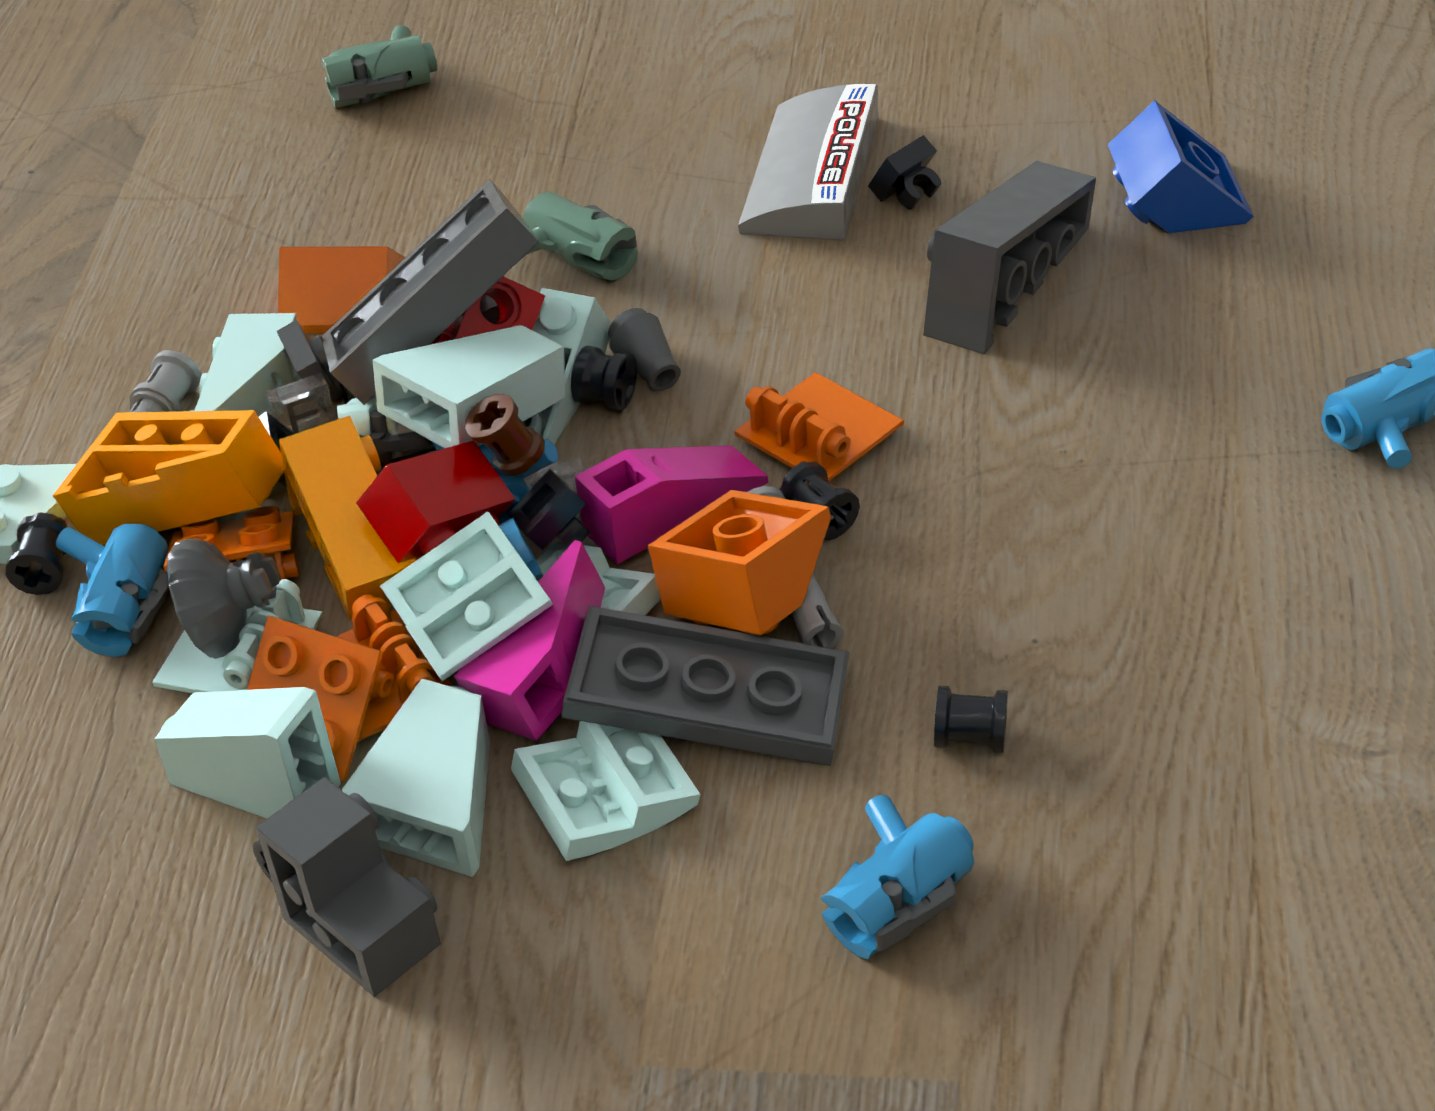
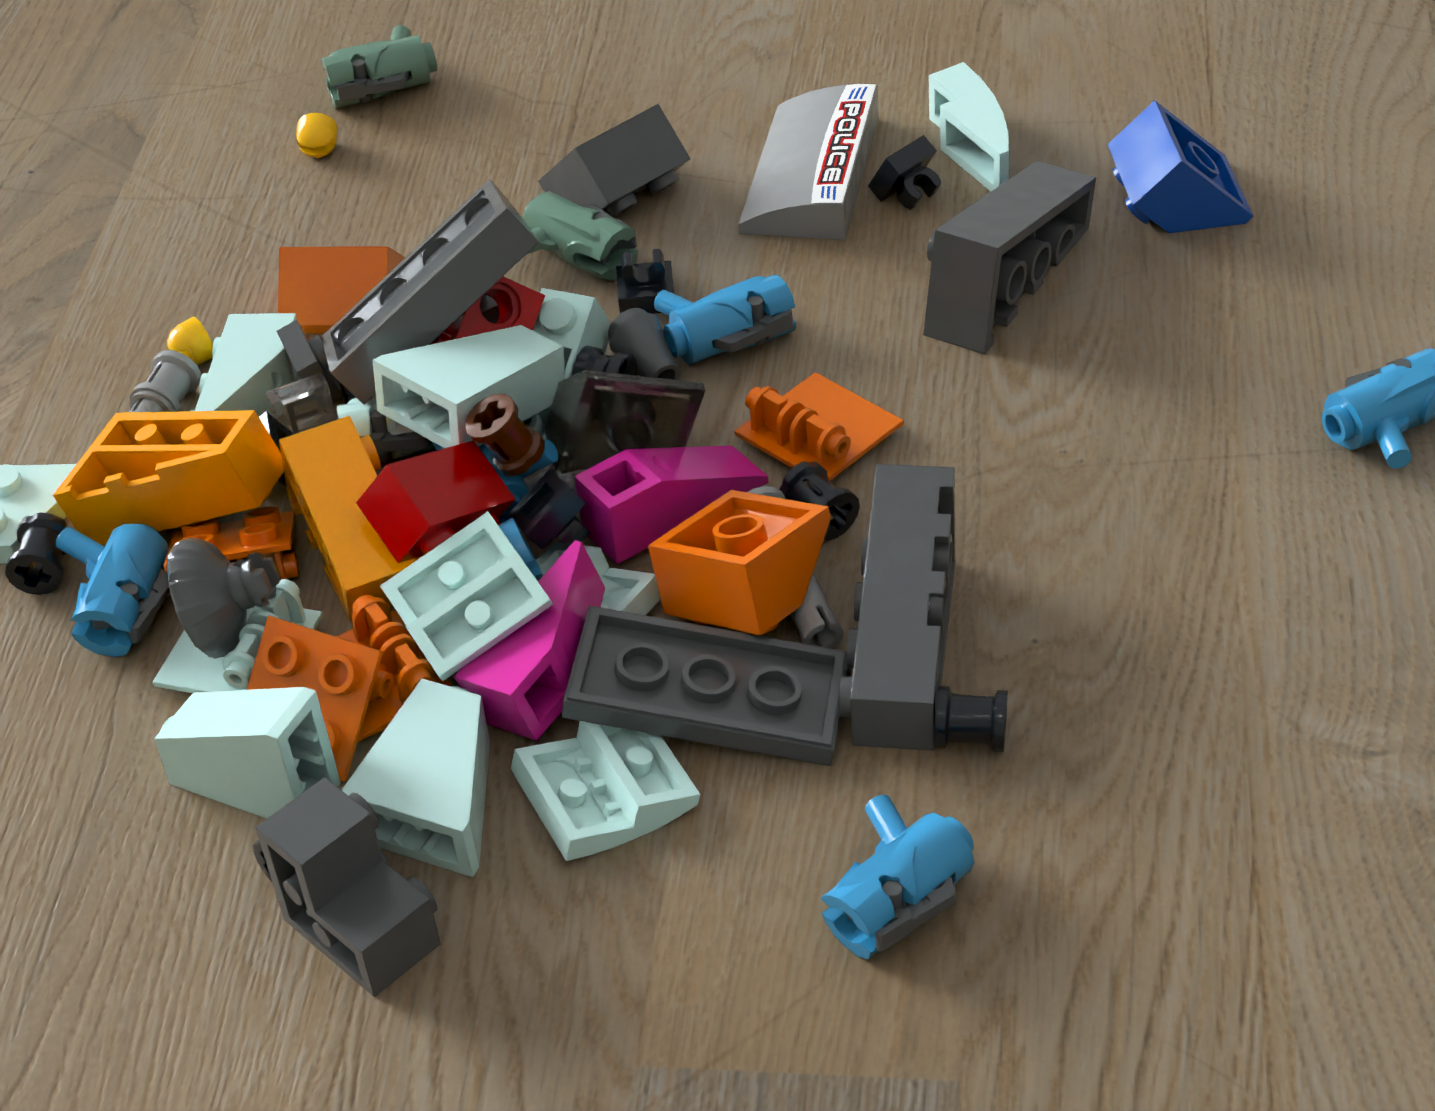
(191, 340): none -> yellow hinge
(316, 134): none -> yellow hinge
(612, 412): none -> clear smoke slope
(620, 164): none -> dark grey slope
(642, 282): none -> black tile
(727, 318): none -> dark azure piece
(902, 609): none -> dark grey wedge
(970, 124): none -> light aqua slope

